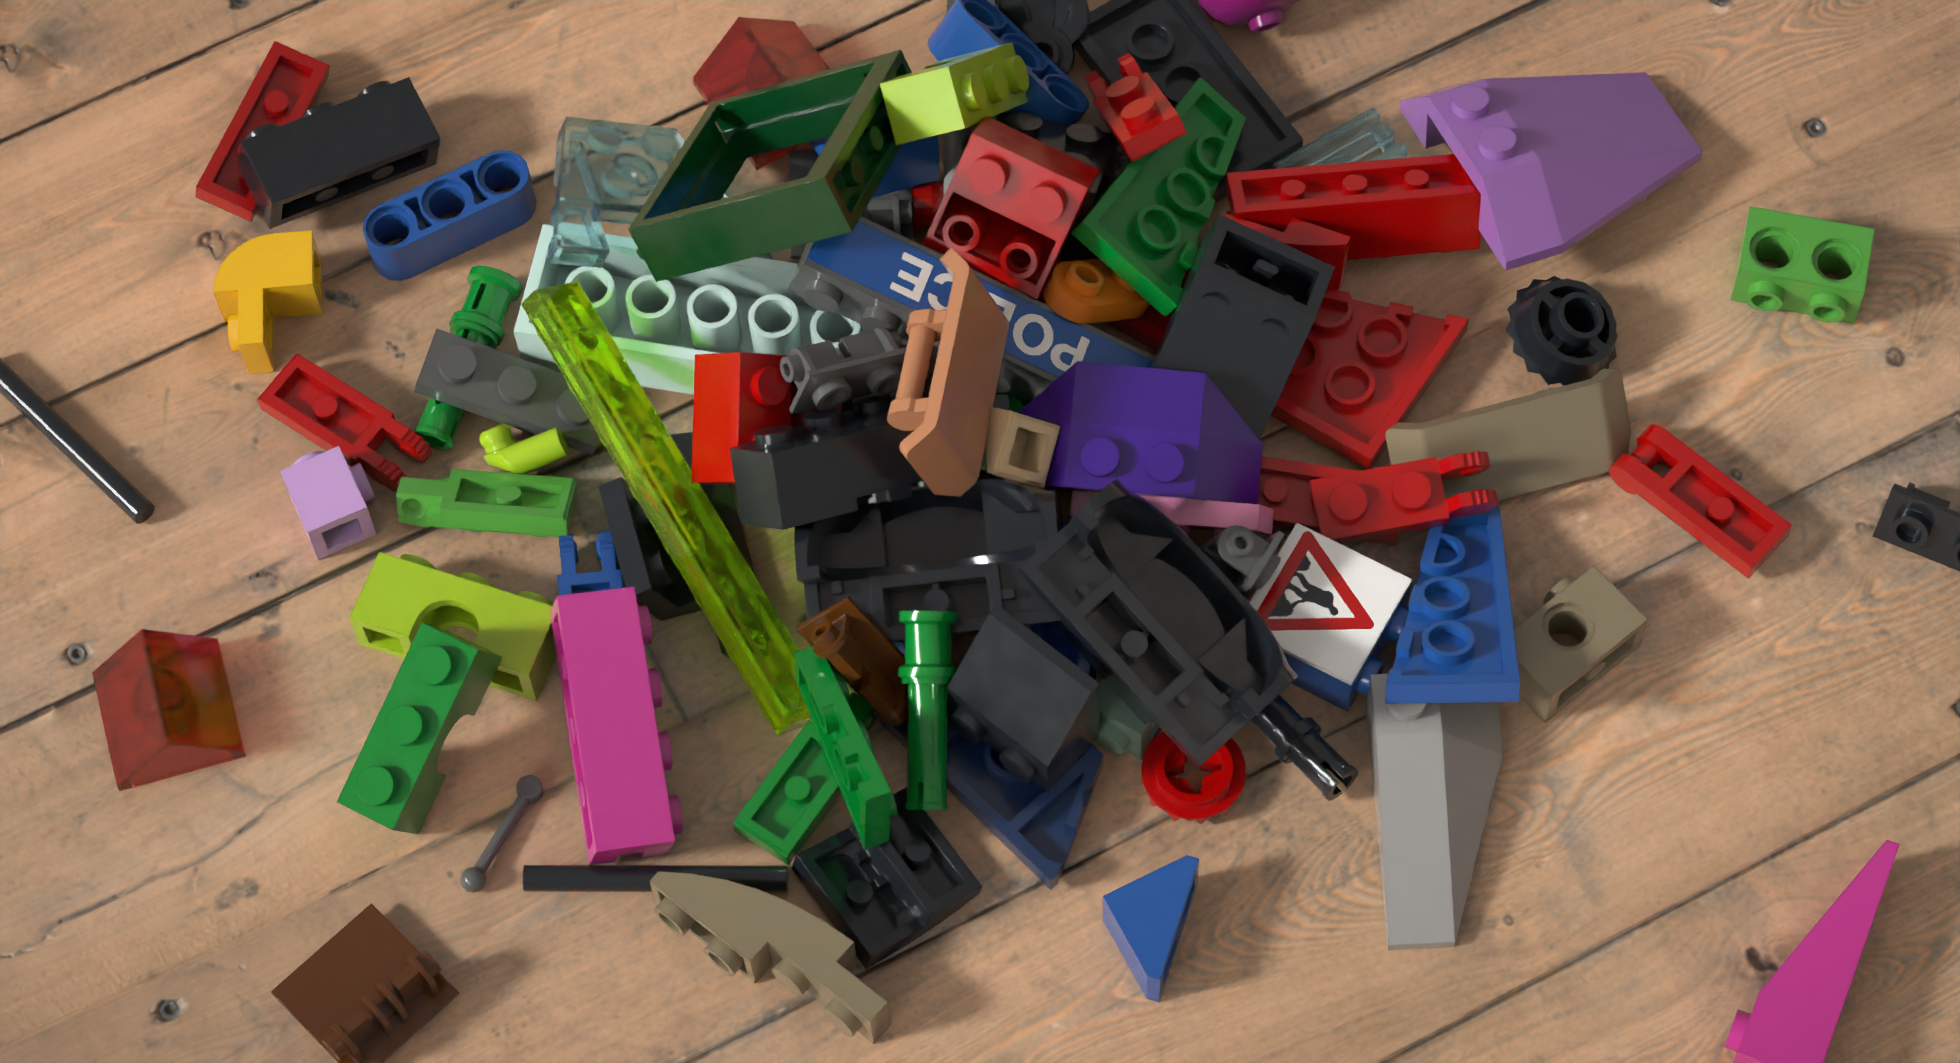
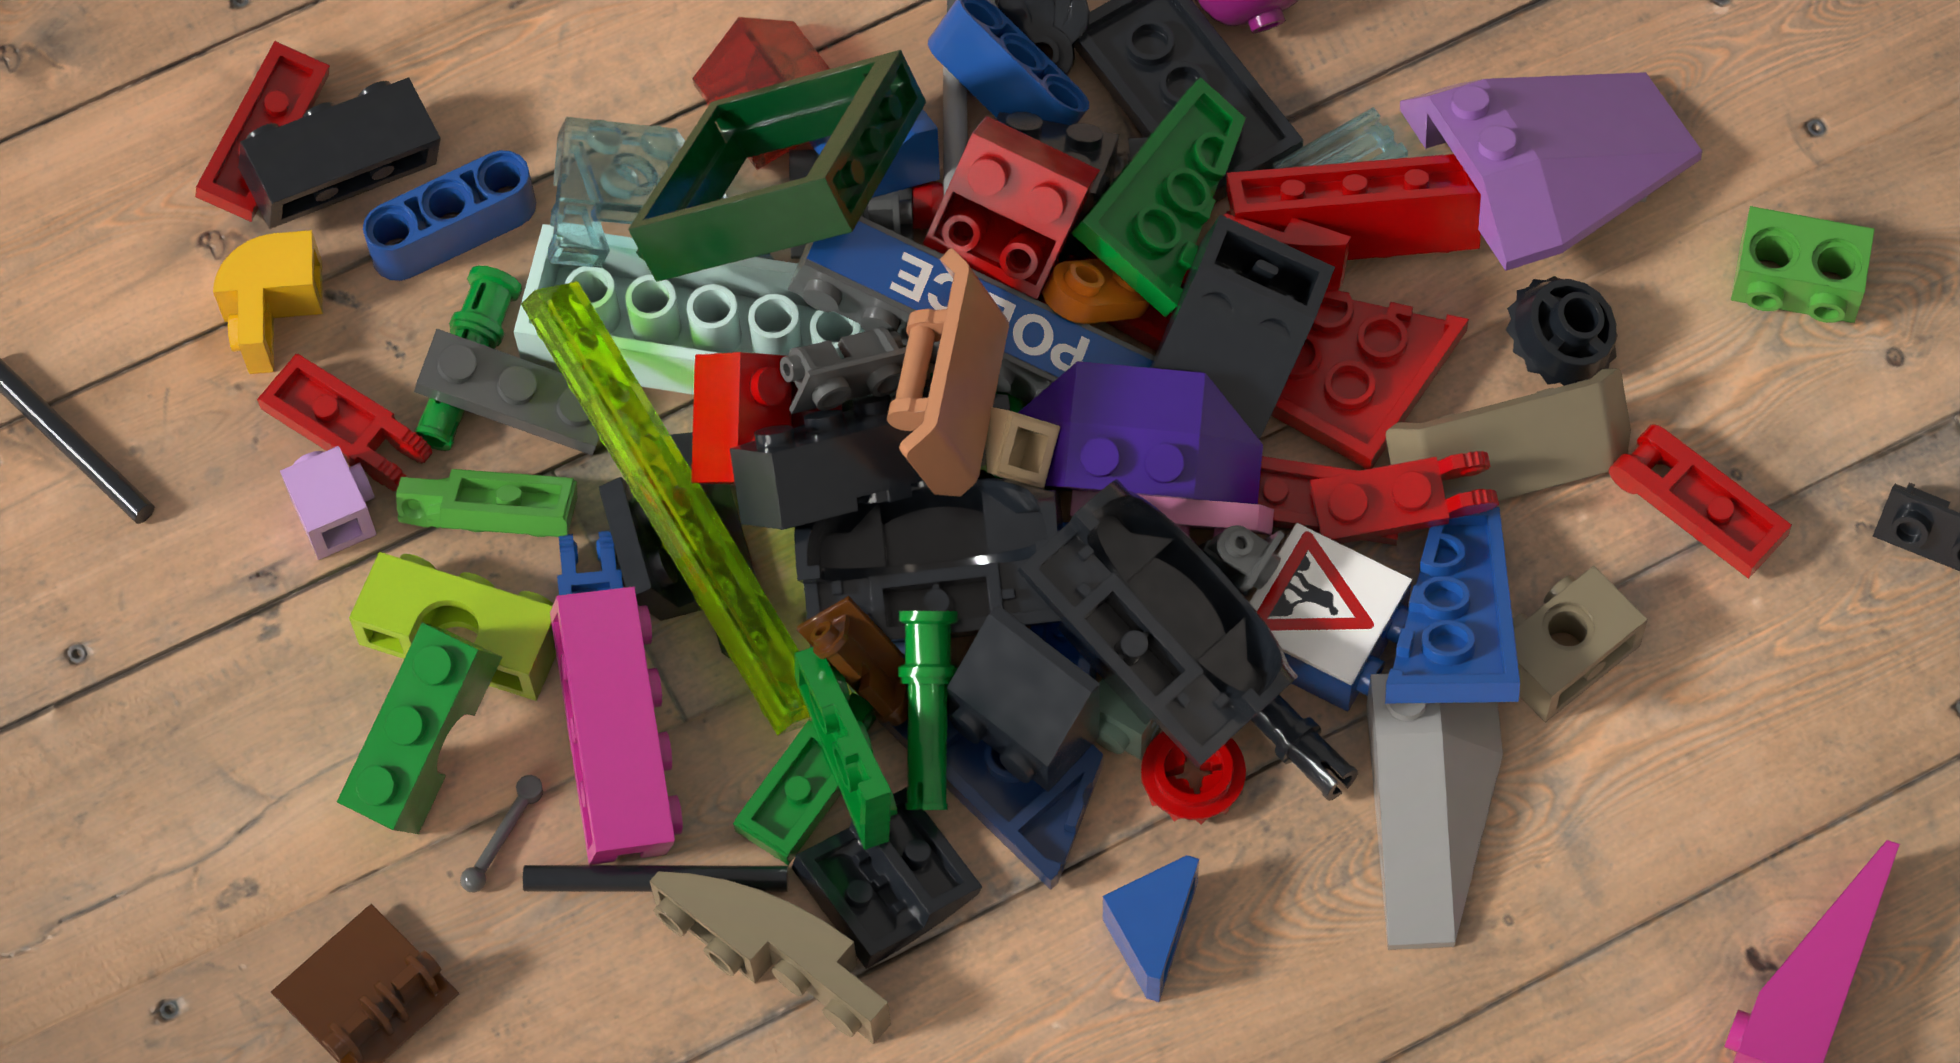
(166, 707): clear red slope -> none
(522, 455): lime arm -> none
(955, 93): lime arch -> none
(1135, 110): red hinge -> none

